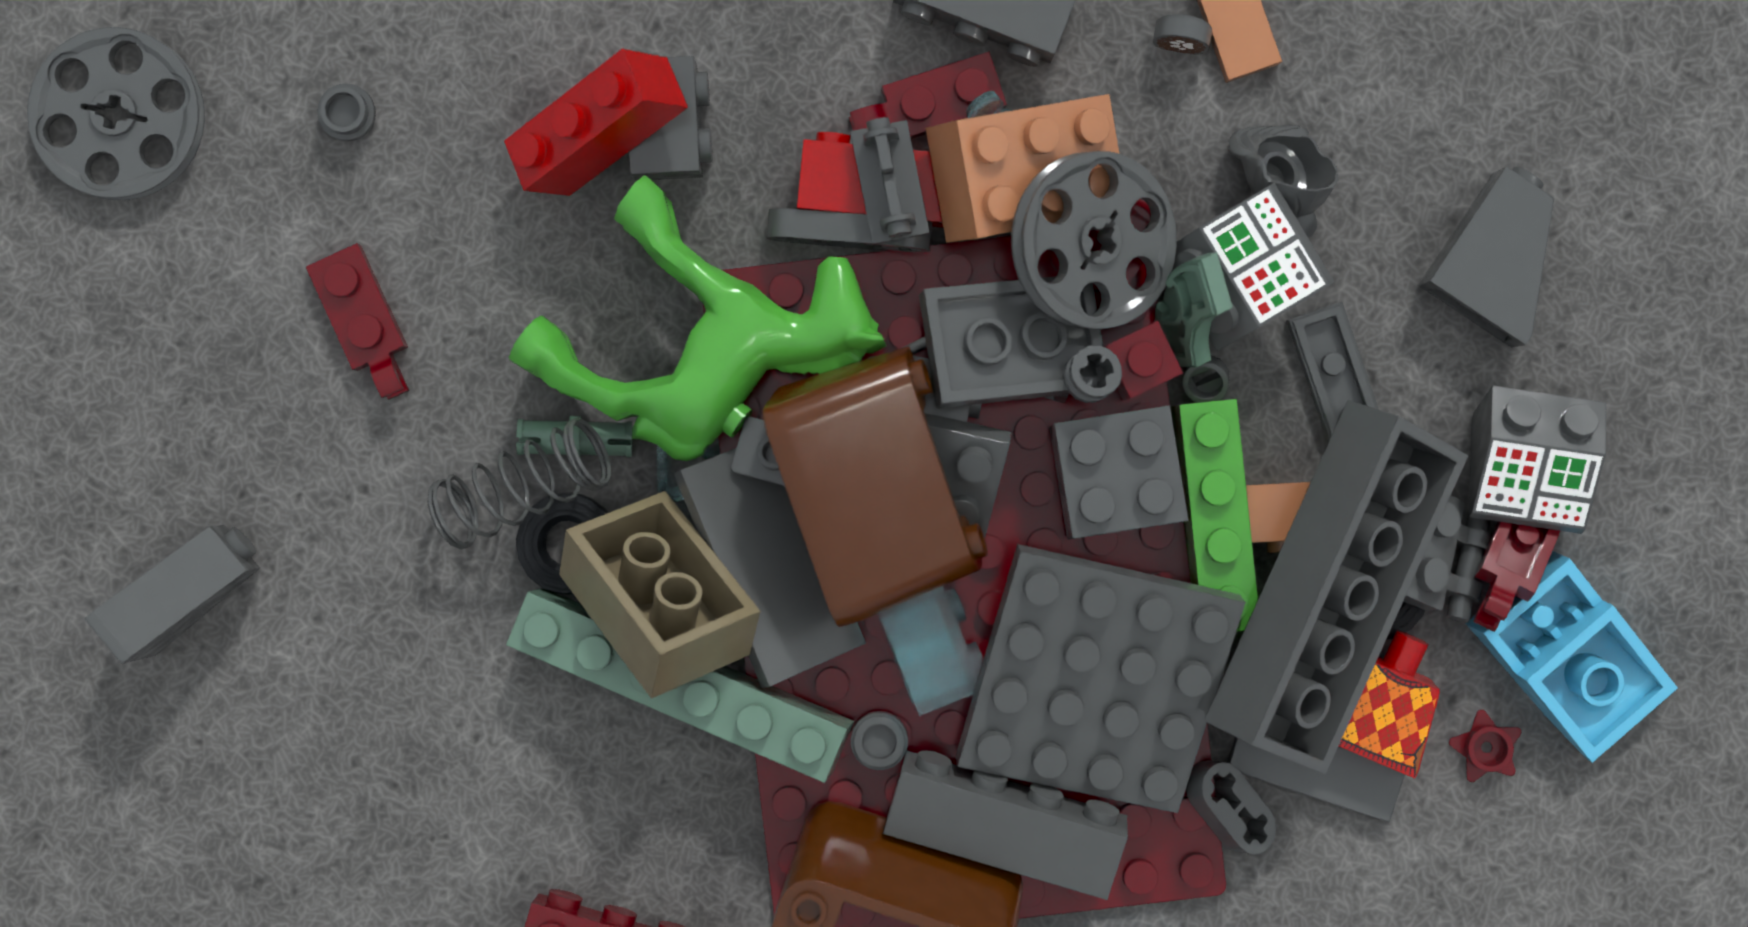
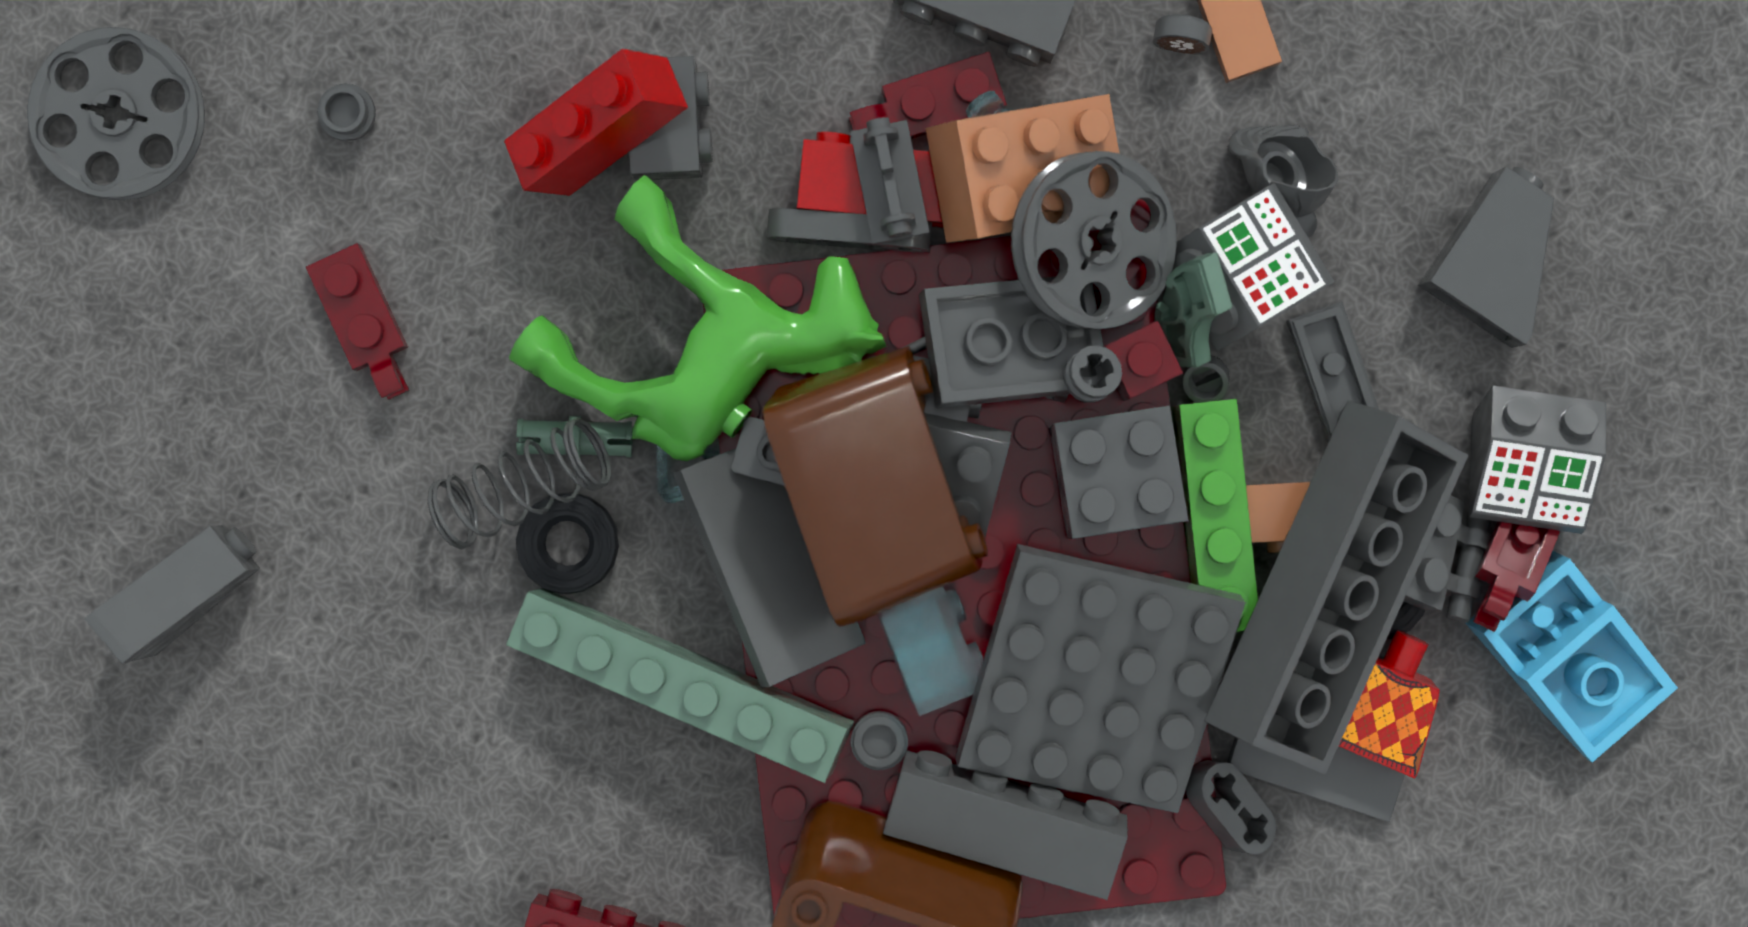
(658, 593): dark tan brick -> none
(1502, 750): dark red plate -> none

